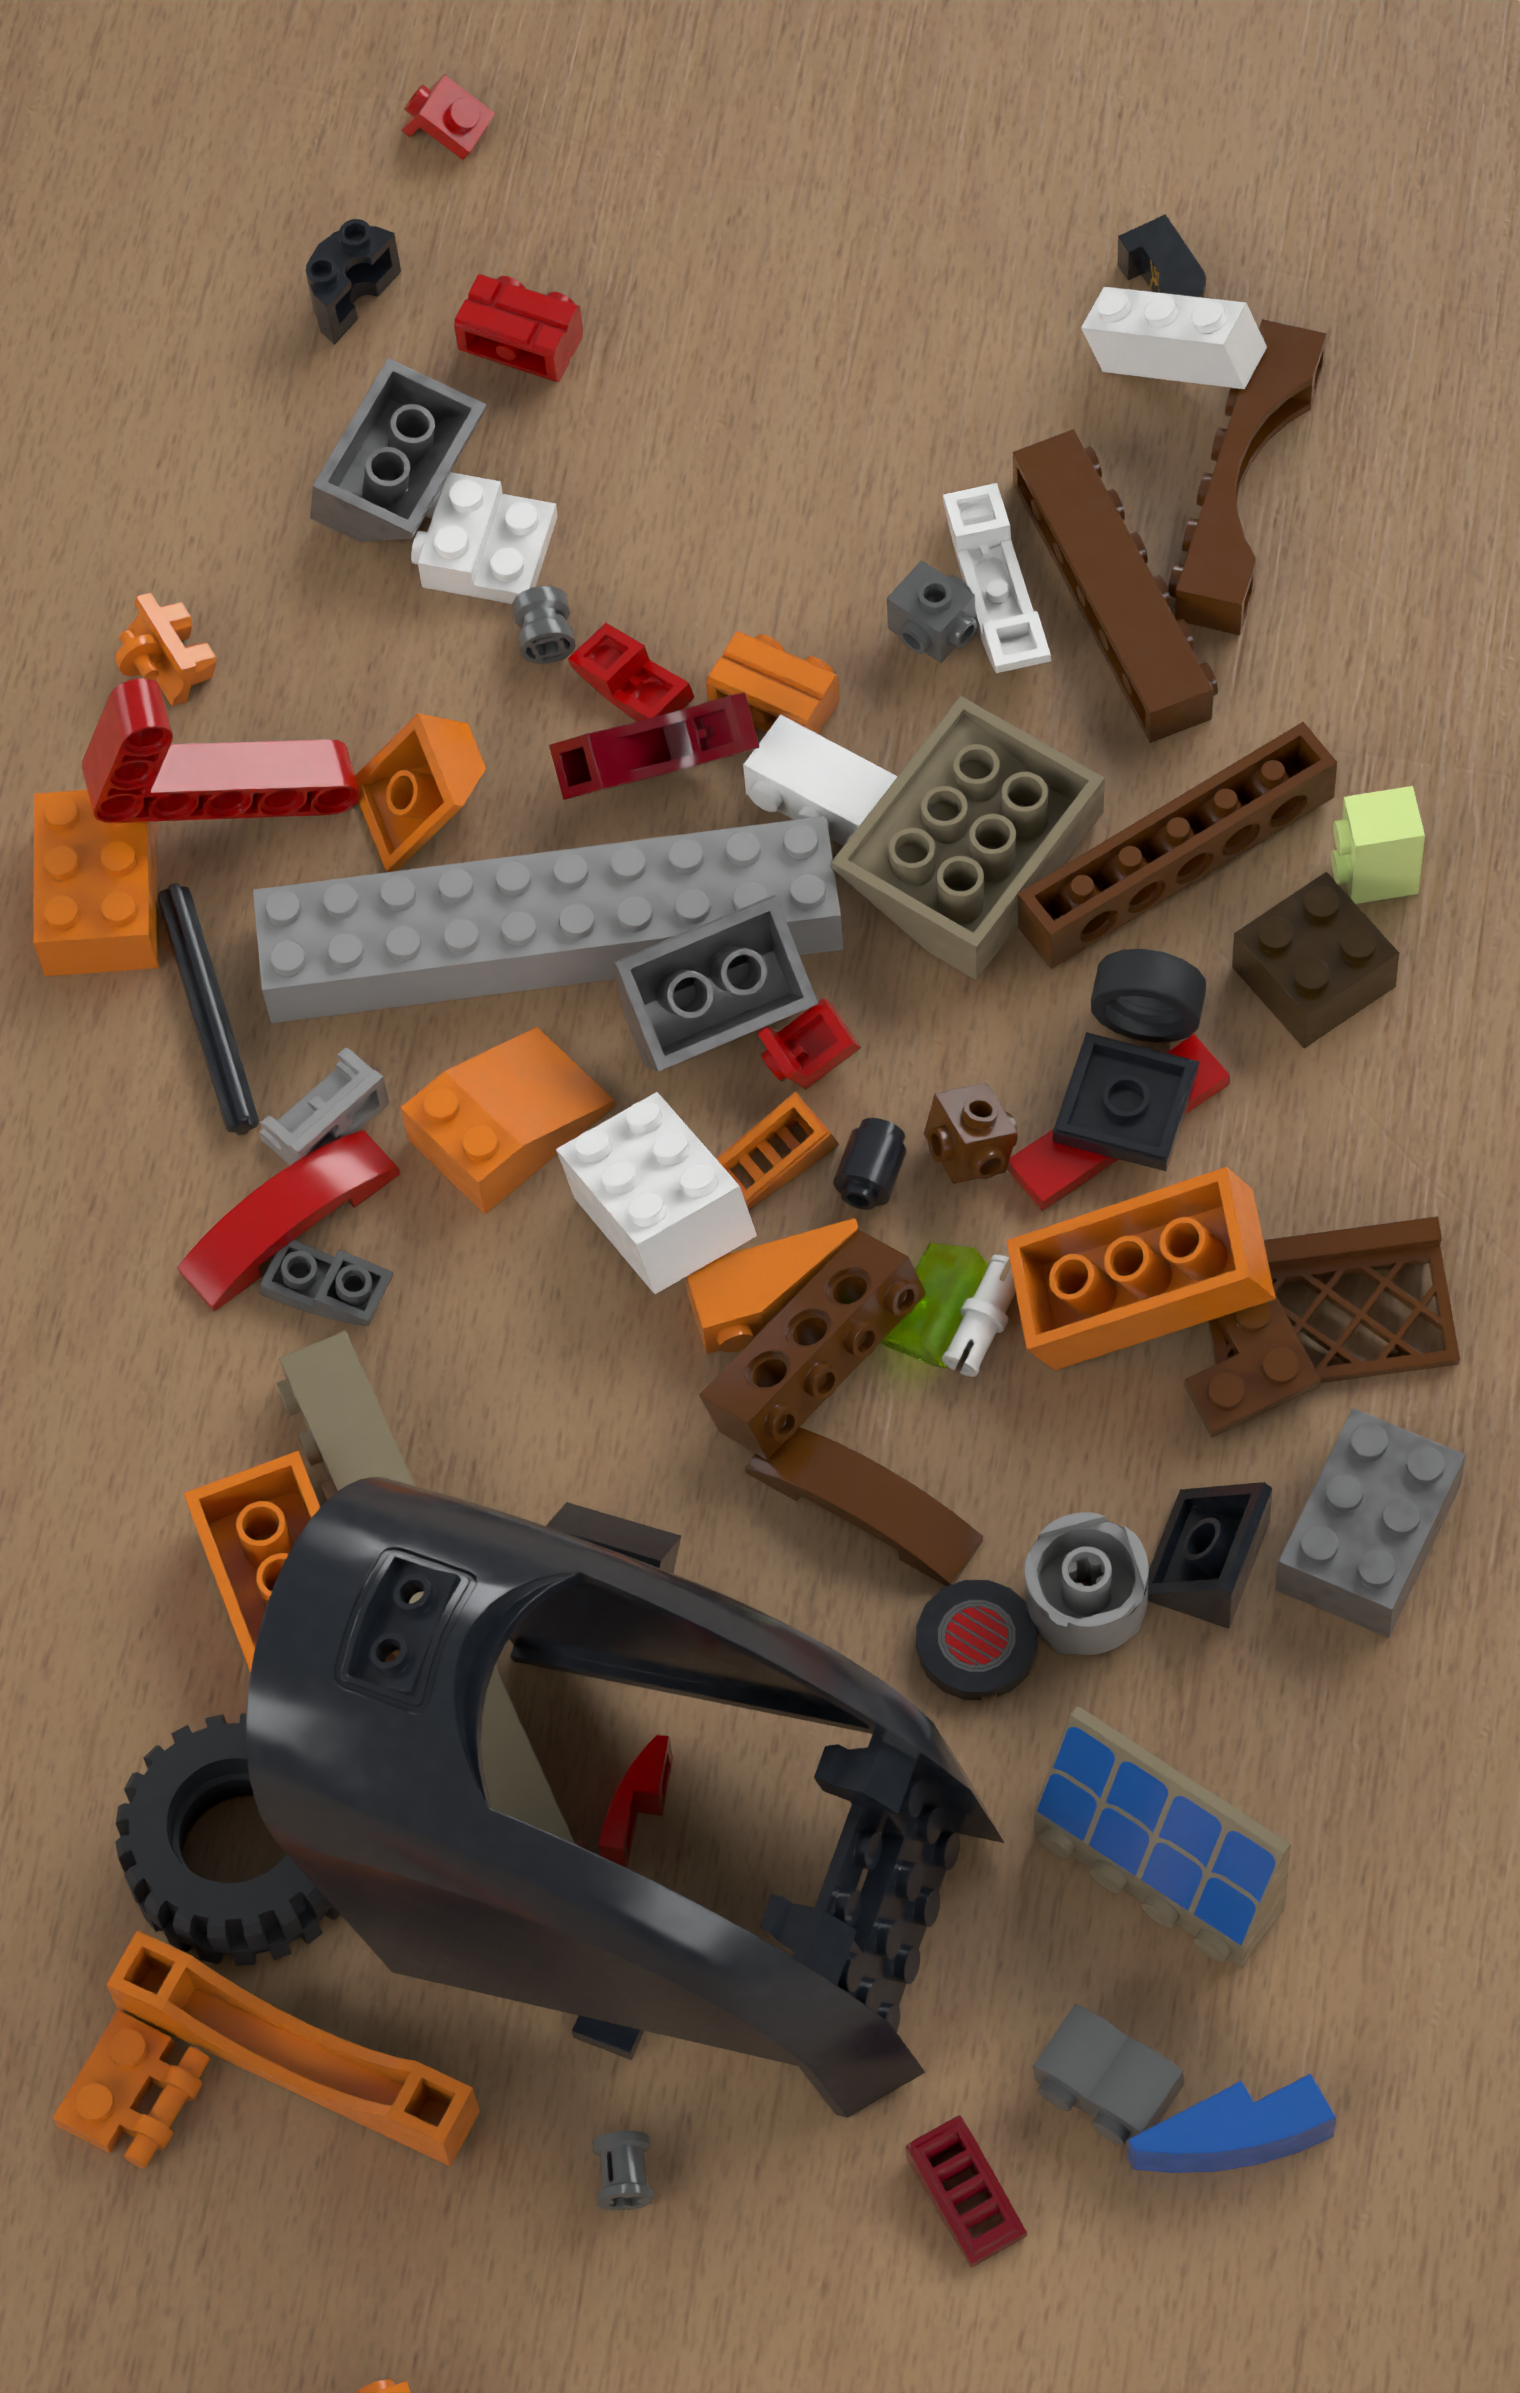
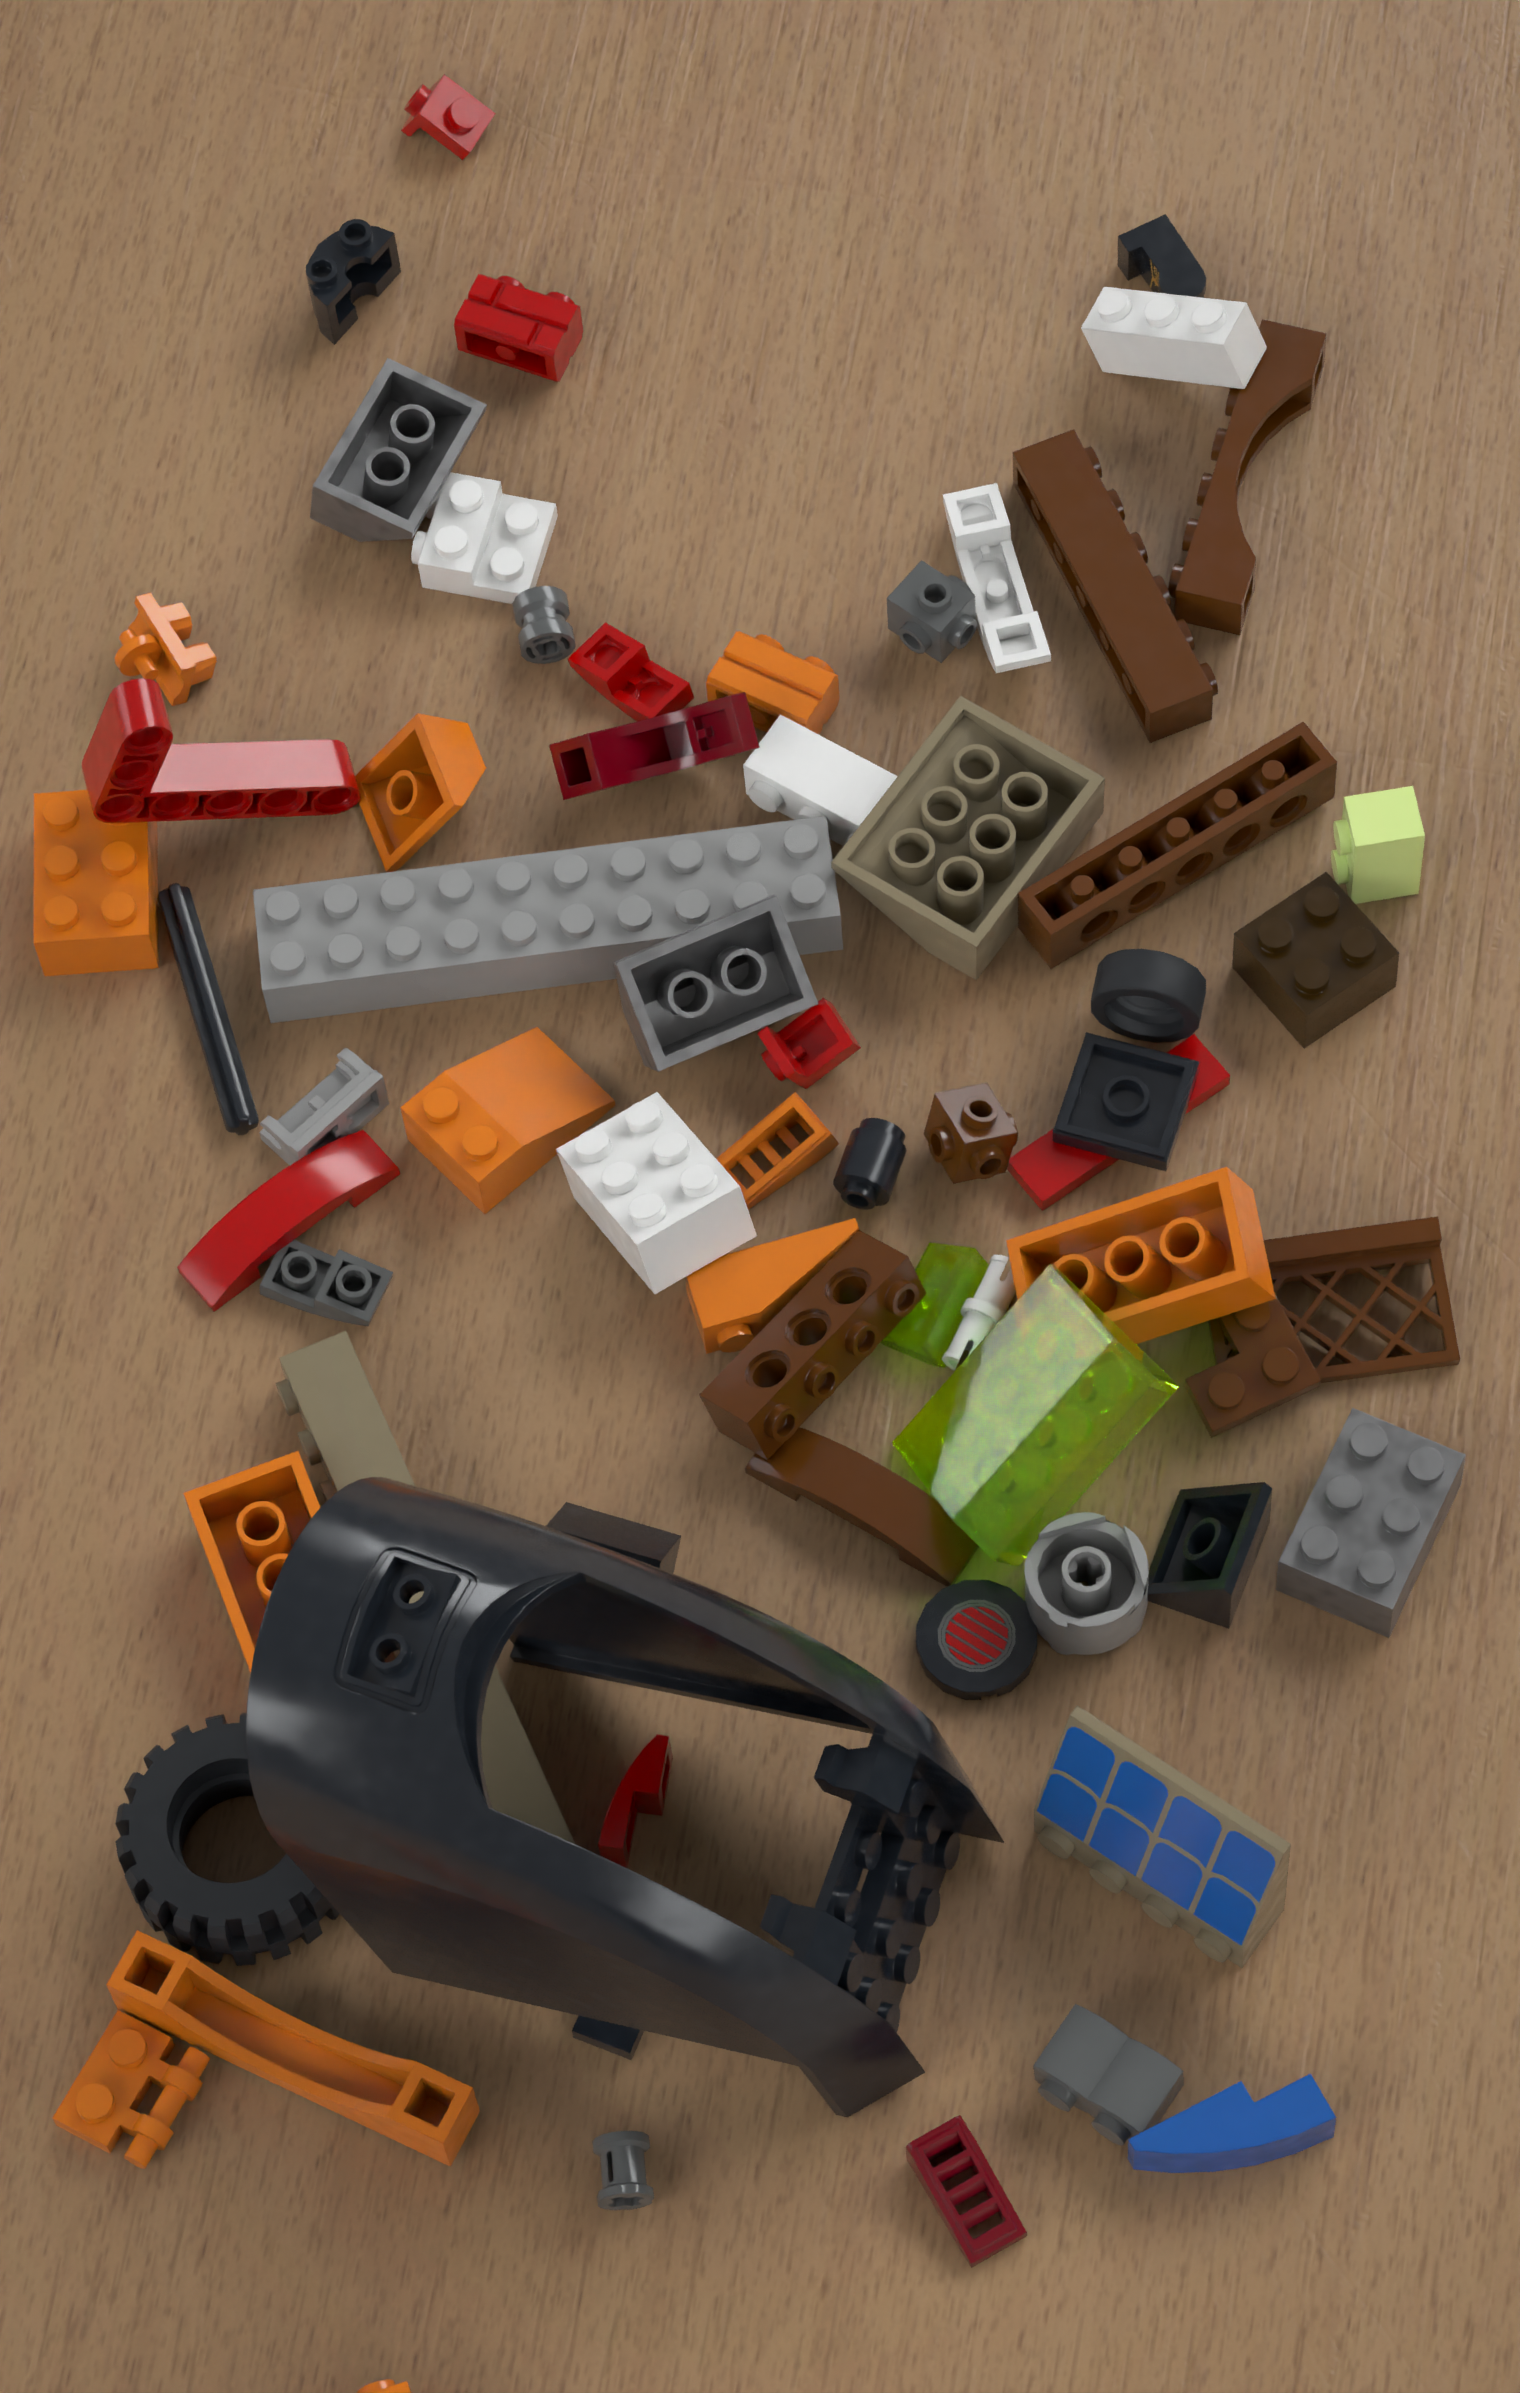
(1032, 1417): none -> clear neon green slope

